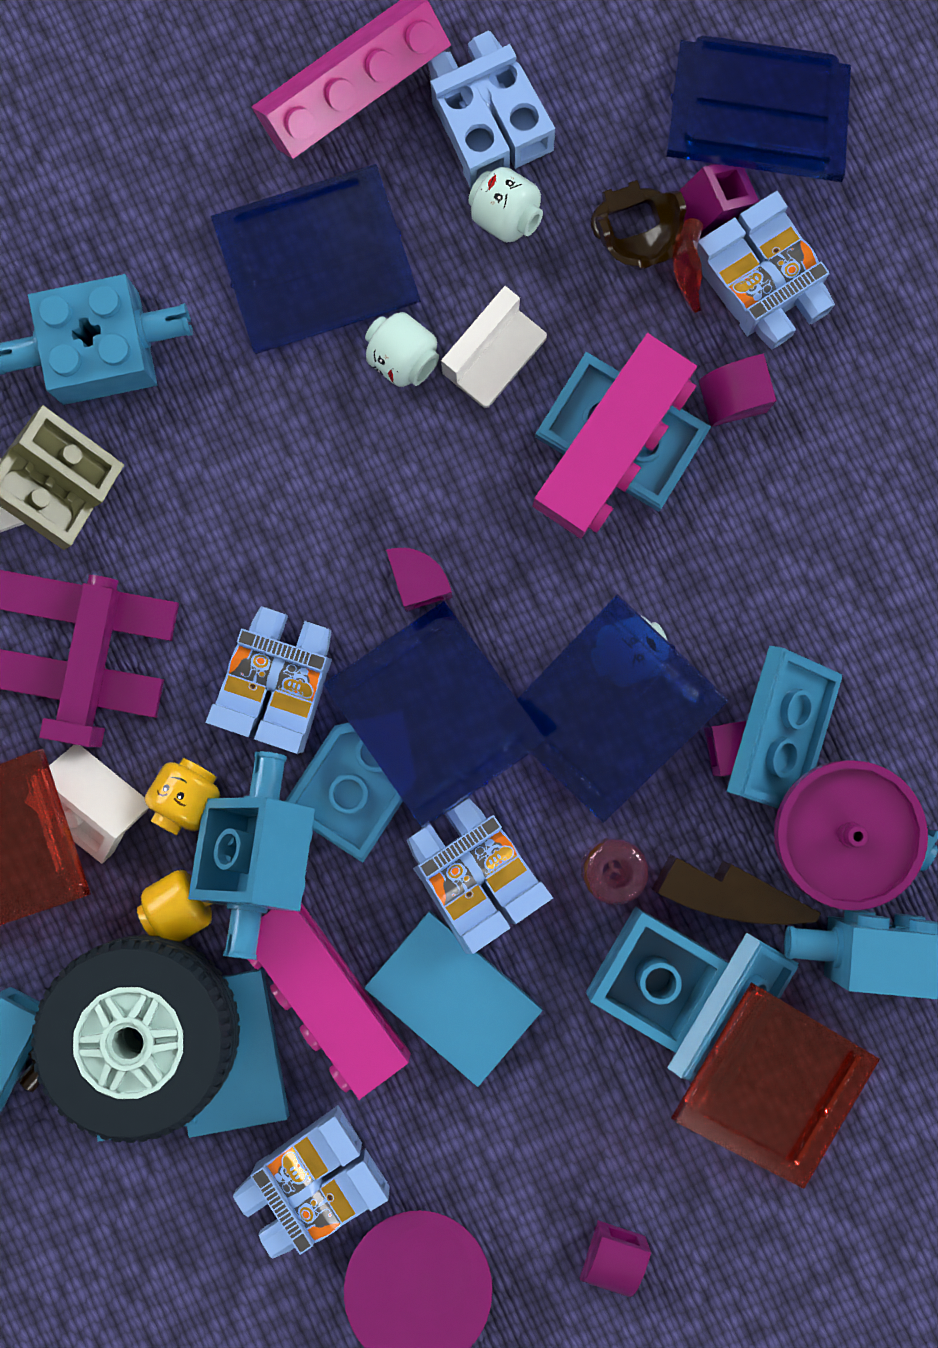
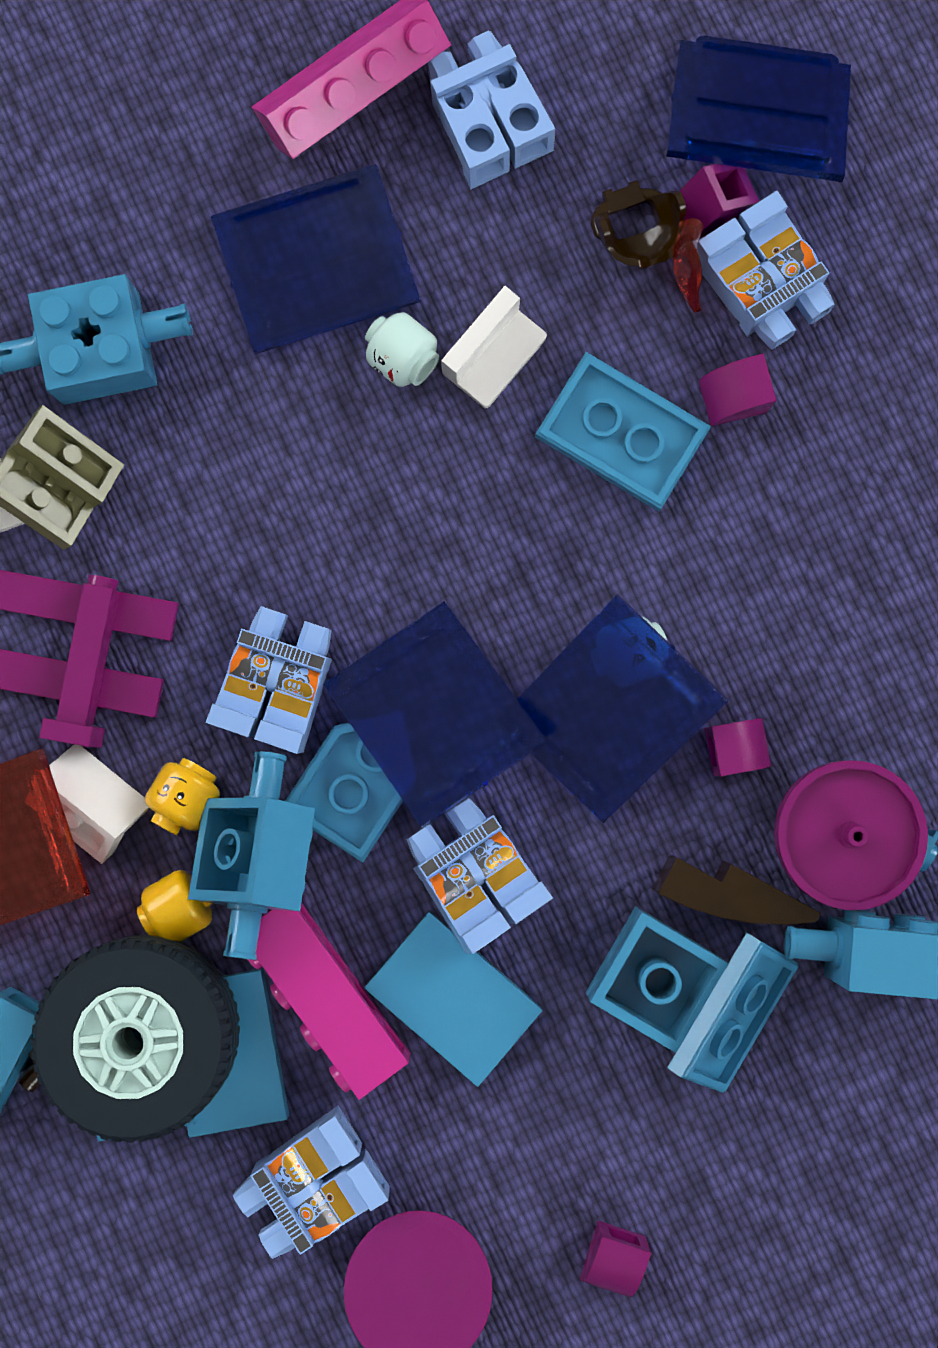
(418, 578): magenta brick -> none
(505, 204): light aqua head -> none
(614, 437): dark pink brick -> none
(630, 878): clear pink head -> none
(775, 1086): clear red piece -> none
(783, 726): dark azure tile -> none

